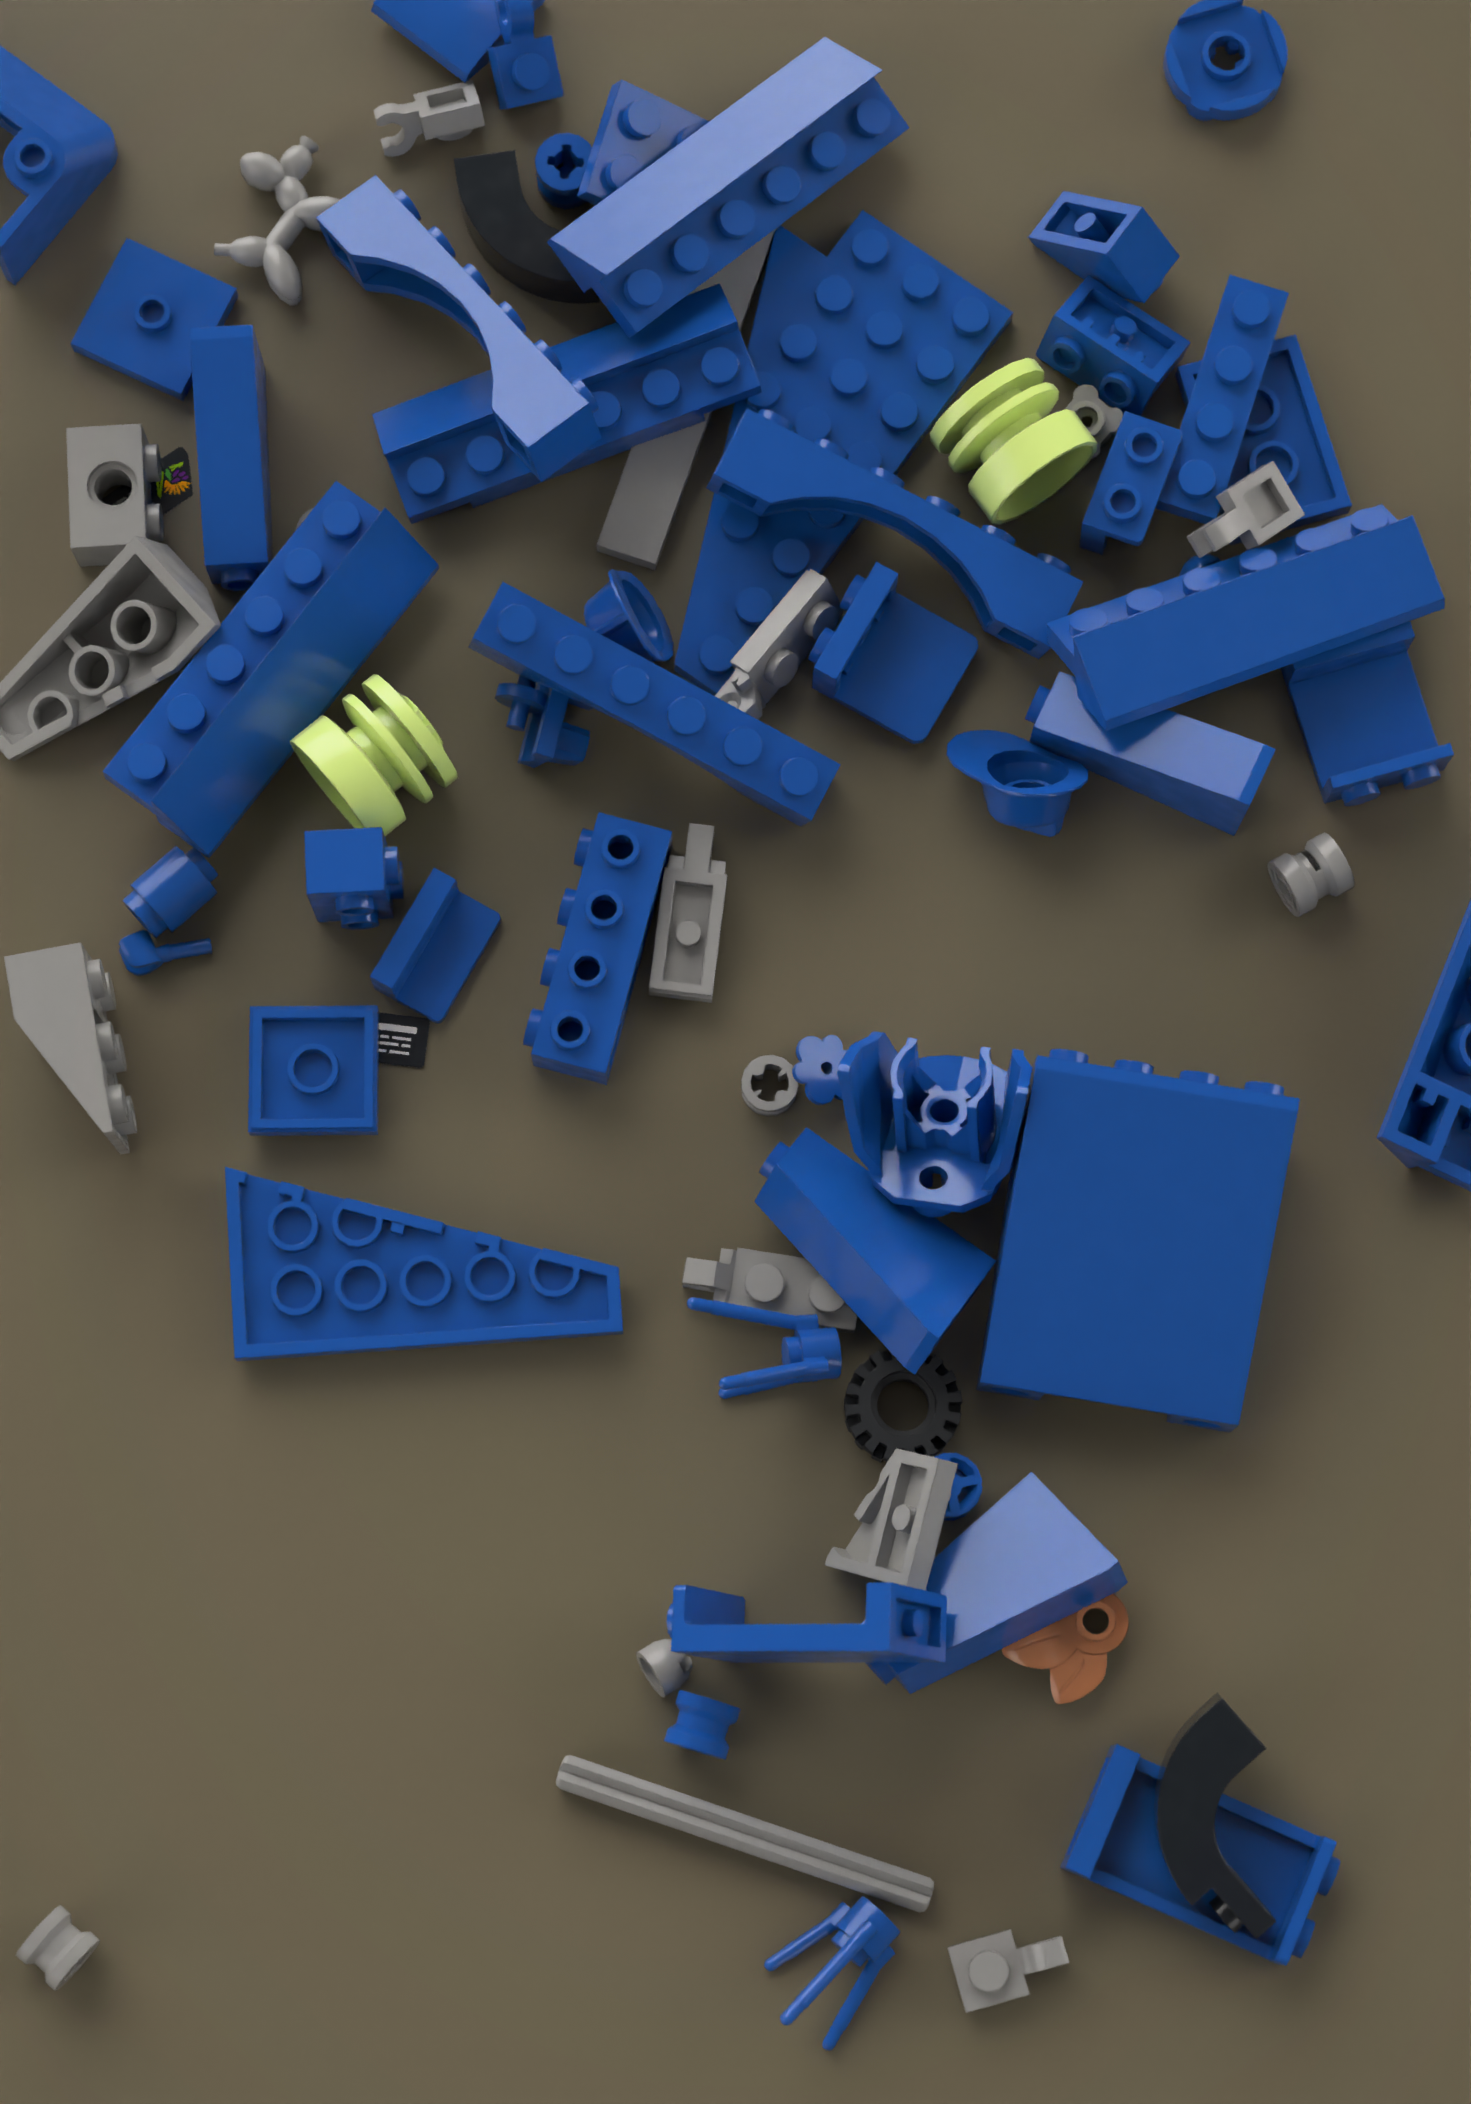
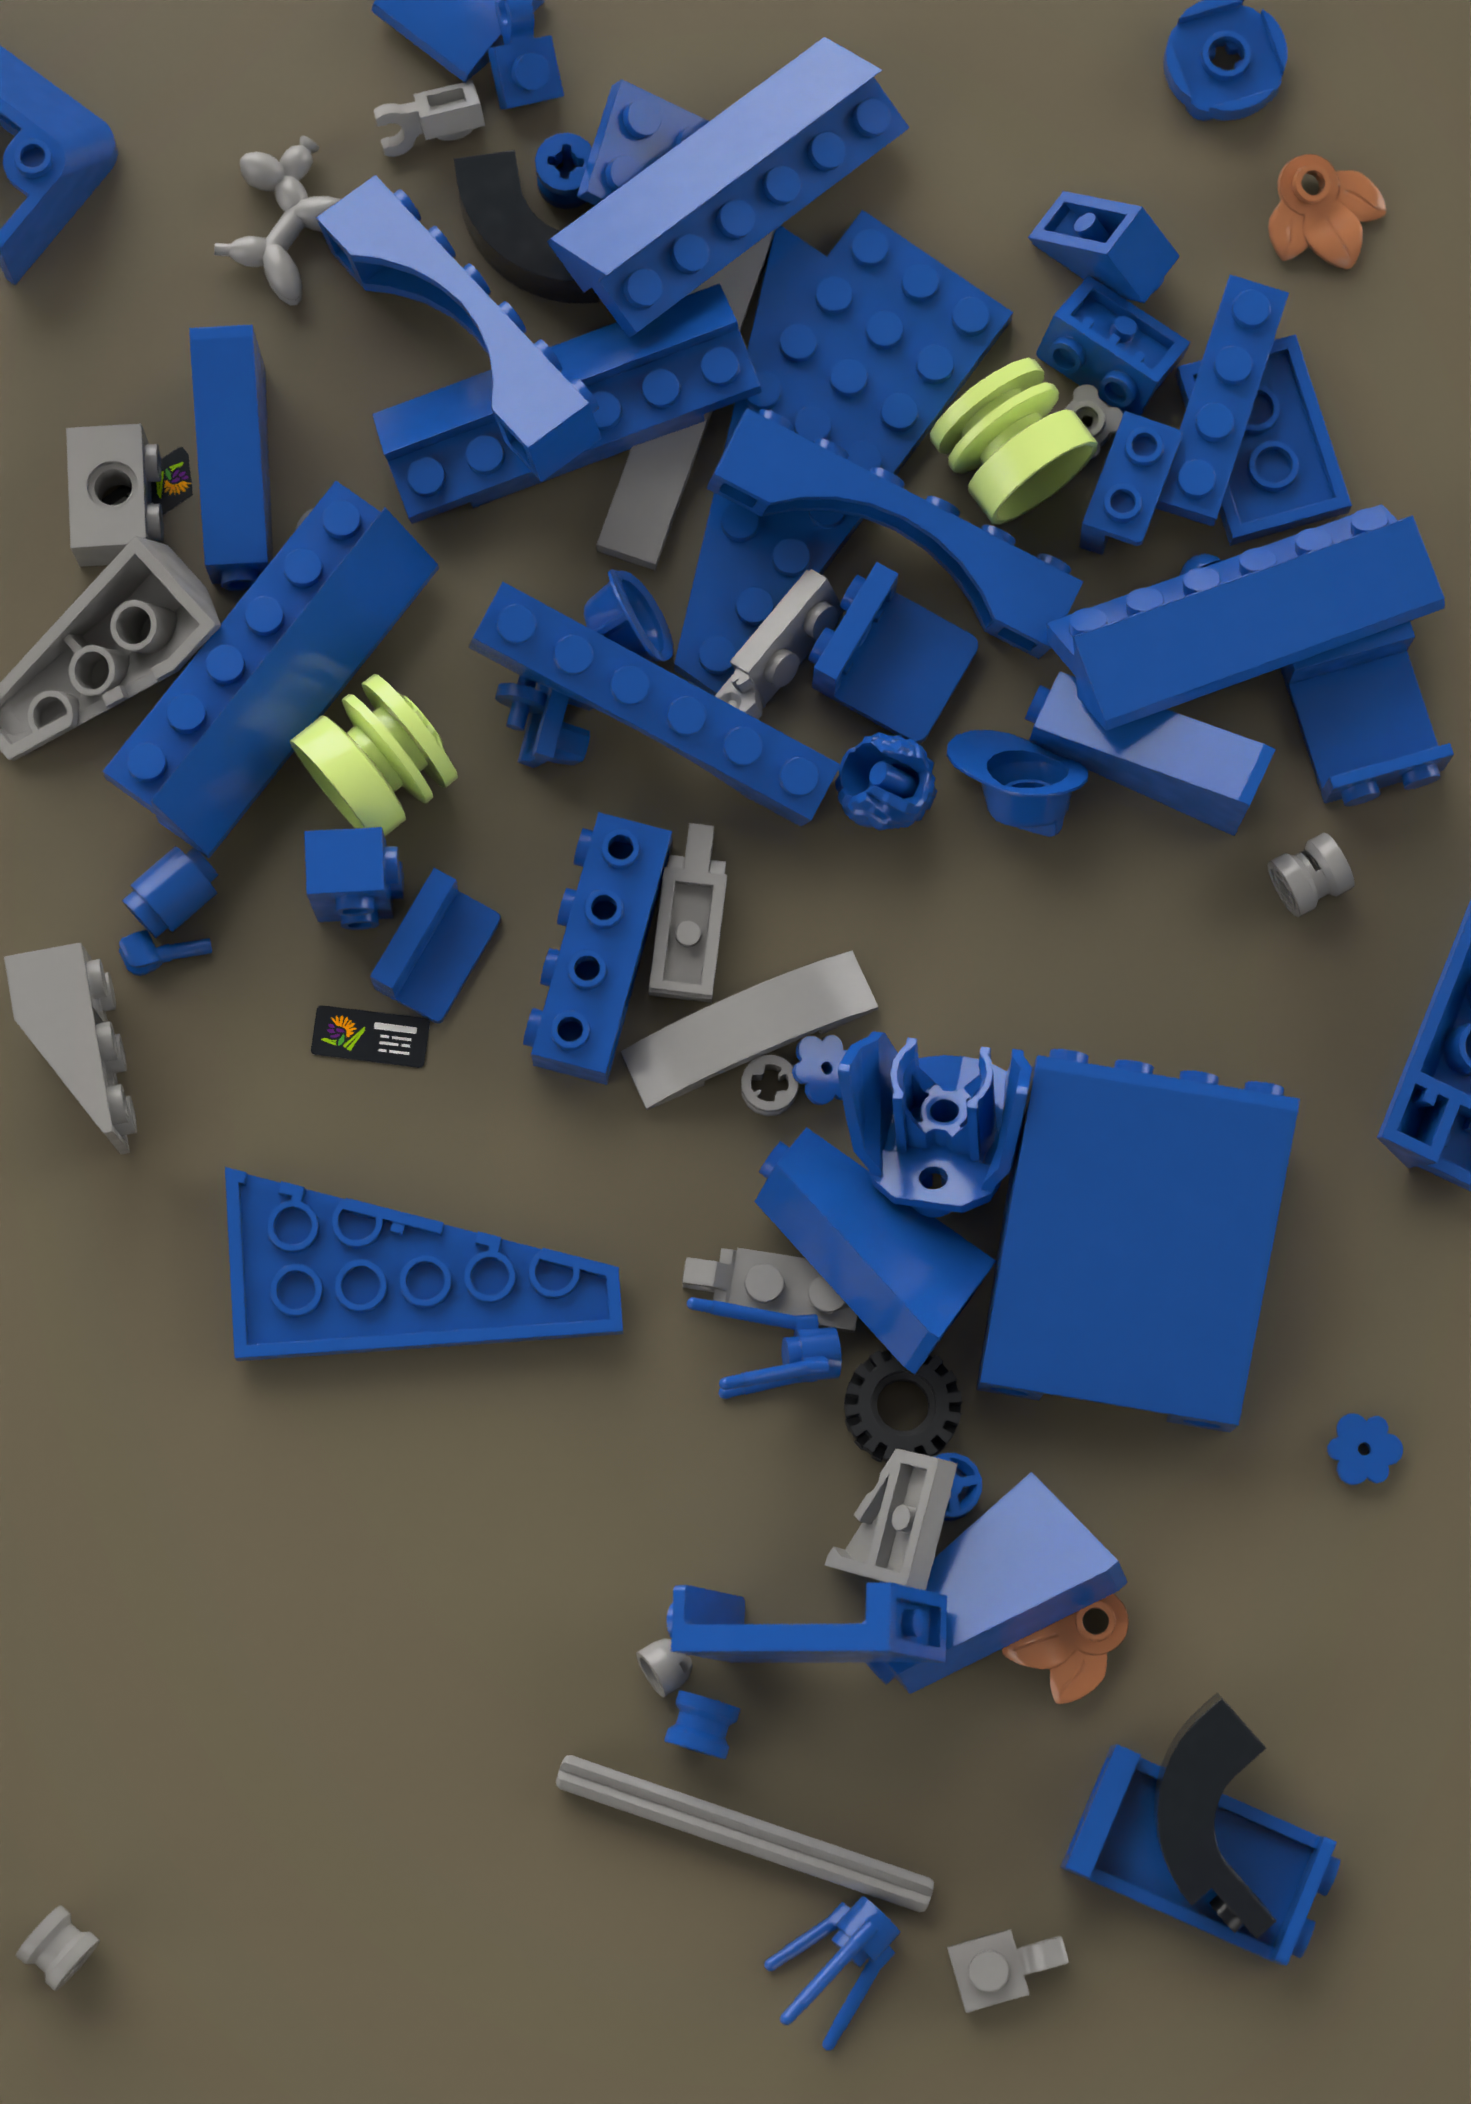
(145, 317): blue plate -> none
(313, 1070): blue plate -> none
(748, 1027): none -> light grey slope
(886, 782): none -> blue piece
(1253, 511): light grey plate -> none
(1324, 221): none -> nougat plate
(1382, 1447): none -> blue plant

